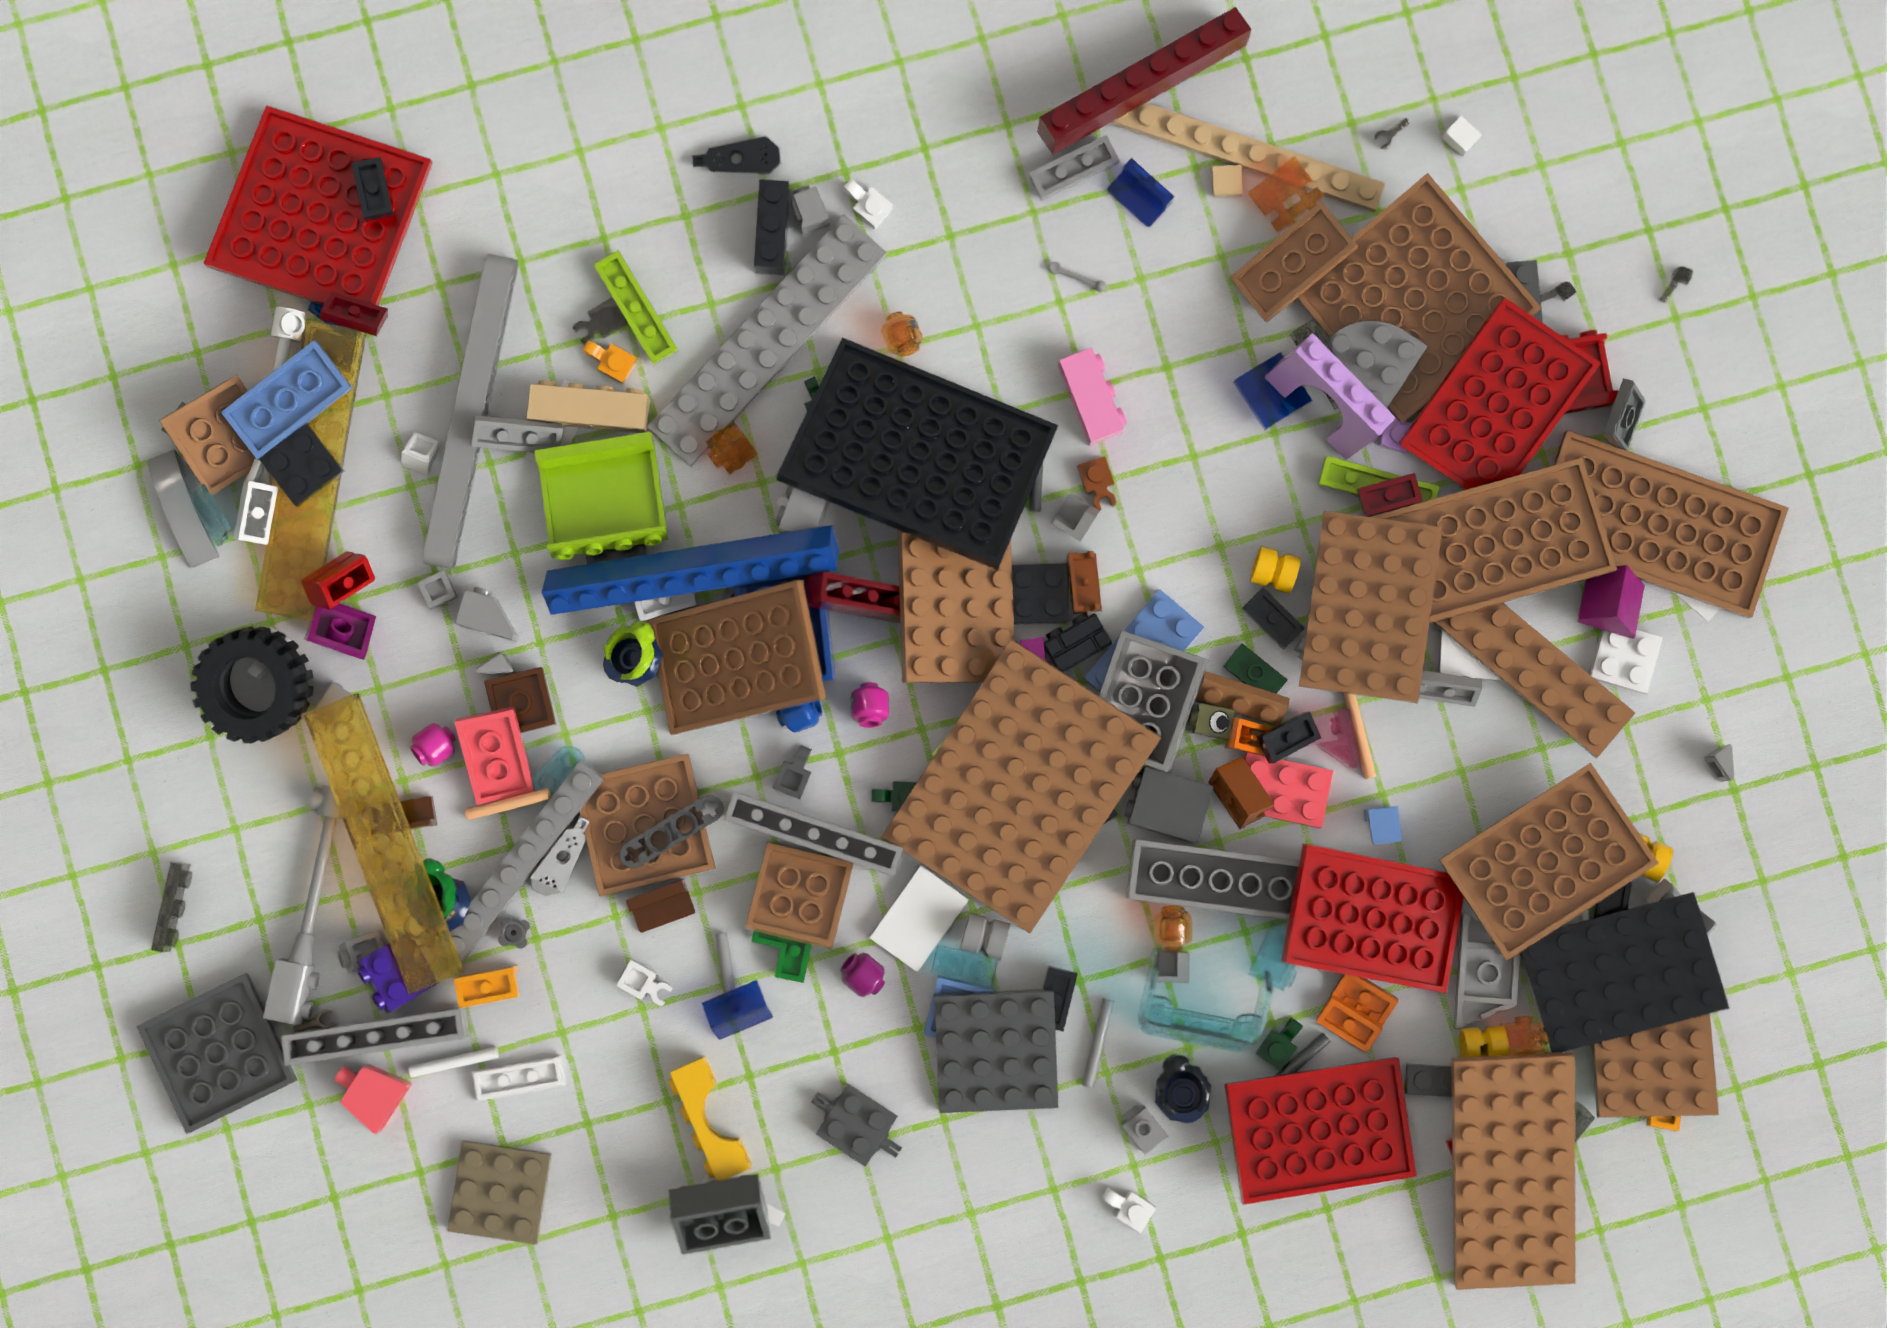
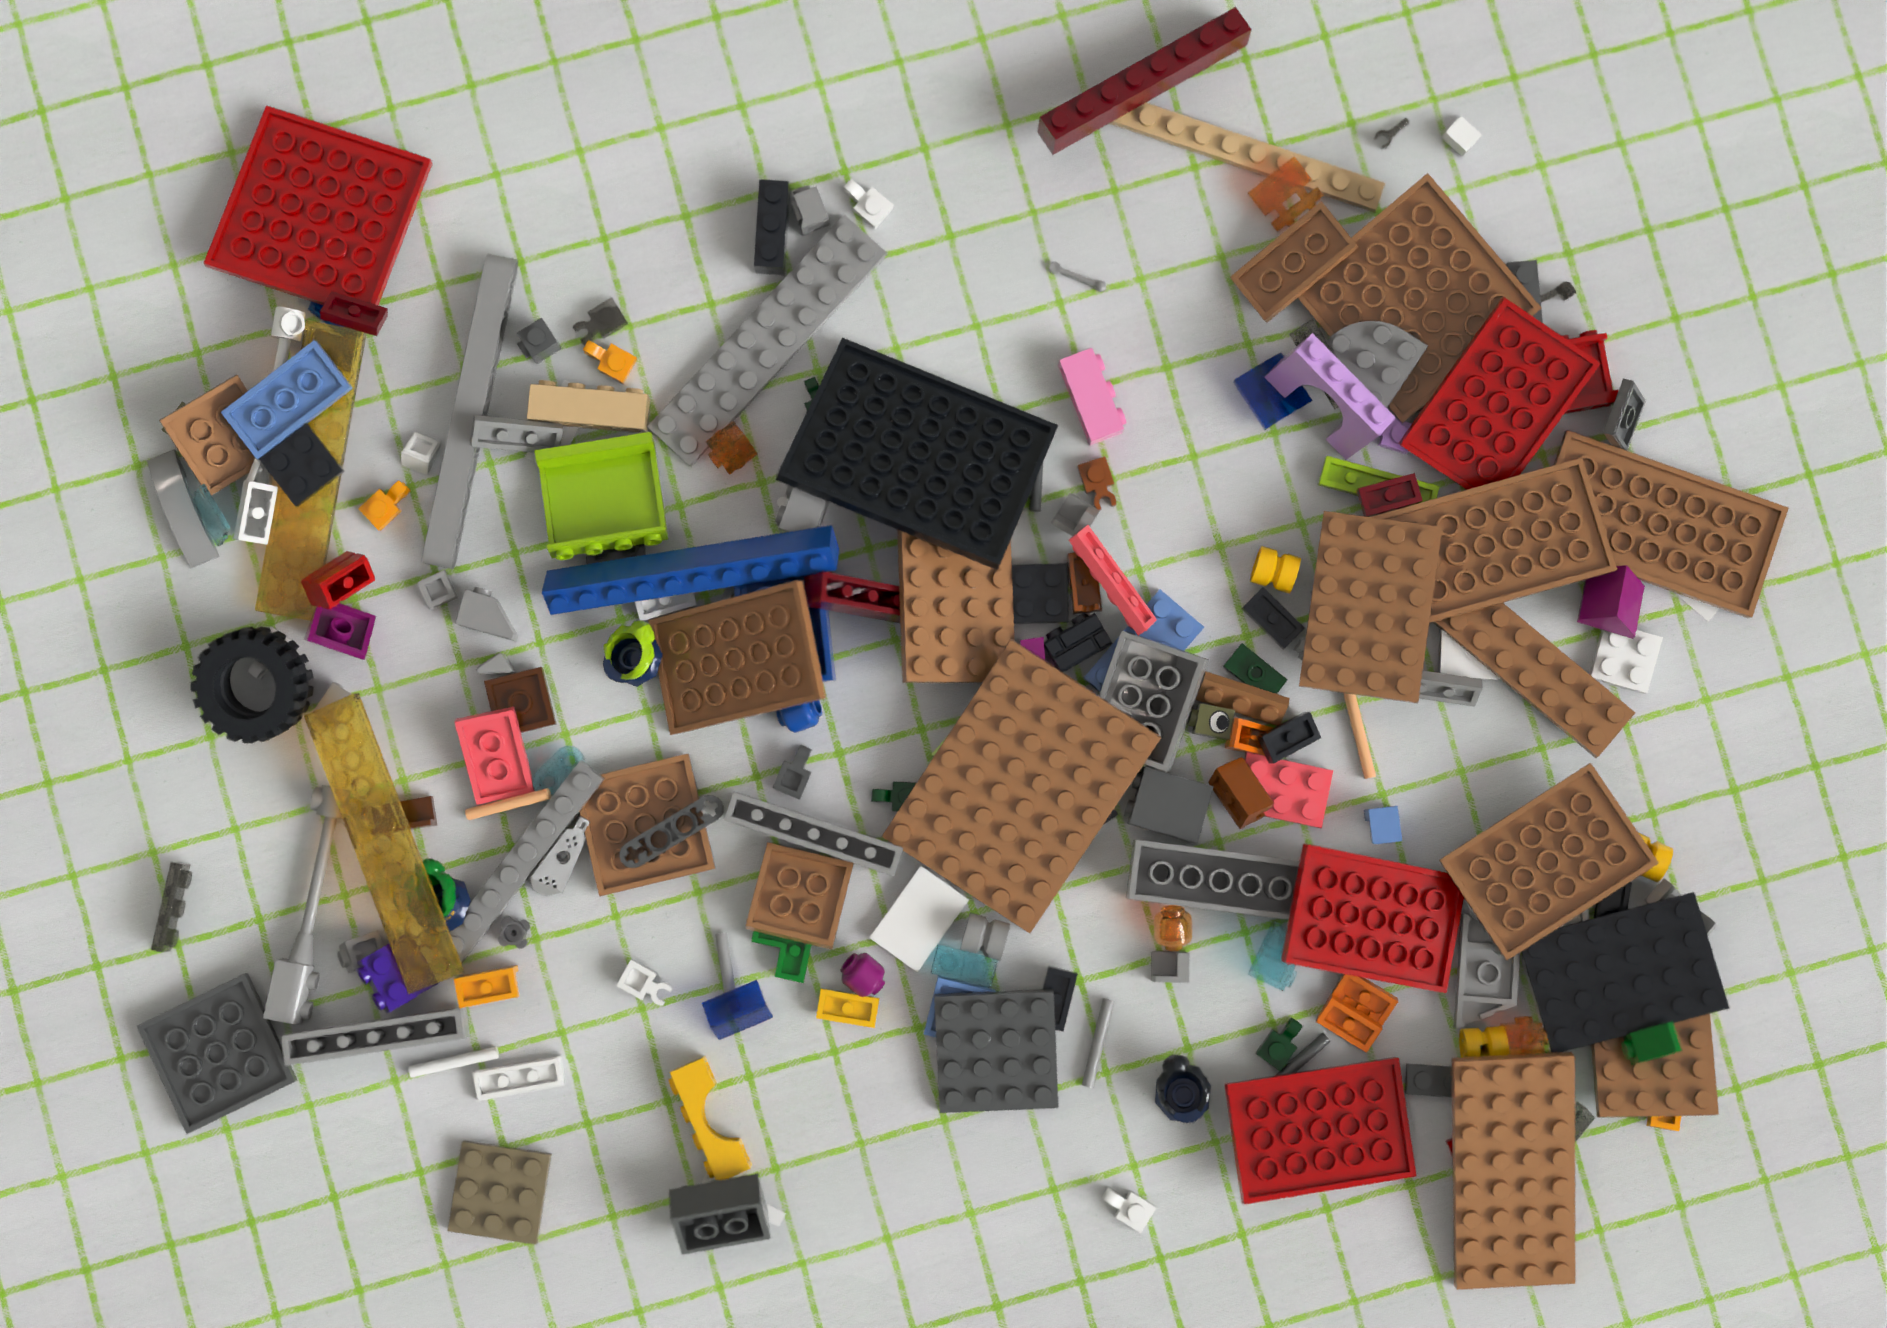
(313, 1023): dark tan hand -> none
(372, 189): black plate -> none
(372, 1094): coral torso -> none
(382, 507): none -> light orange plate
(433, 745): dark pink head -> none
(538, 341): none -> dark grey brick
(636, 307): lime plate -> none
(661, 906): reddish brown panel -> none
(750, 153): black piece -> none
(847, 1008): none -> yellow plate
(856, 1125): dark grey plate -> none
(869, 705): dark pink head -> none
(901, 334): clear orange head -> none
(1073, 167): light grey plate -> none
(1113, 580): none -> coral plate
(1140, 193): clear blue panel -> none
(1143, 1128): light grey brick -> none
(1161, 1019): clear light blue windscreen -> none
(1227, 180): tan tile -> none
(1344, 748): clear pink slope -> none
(1651, 1043): none -> green slope
(1679, 275): clear smoke hand -> none
(1721, 763): light grey slope -> none

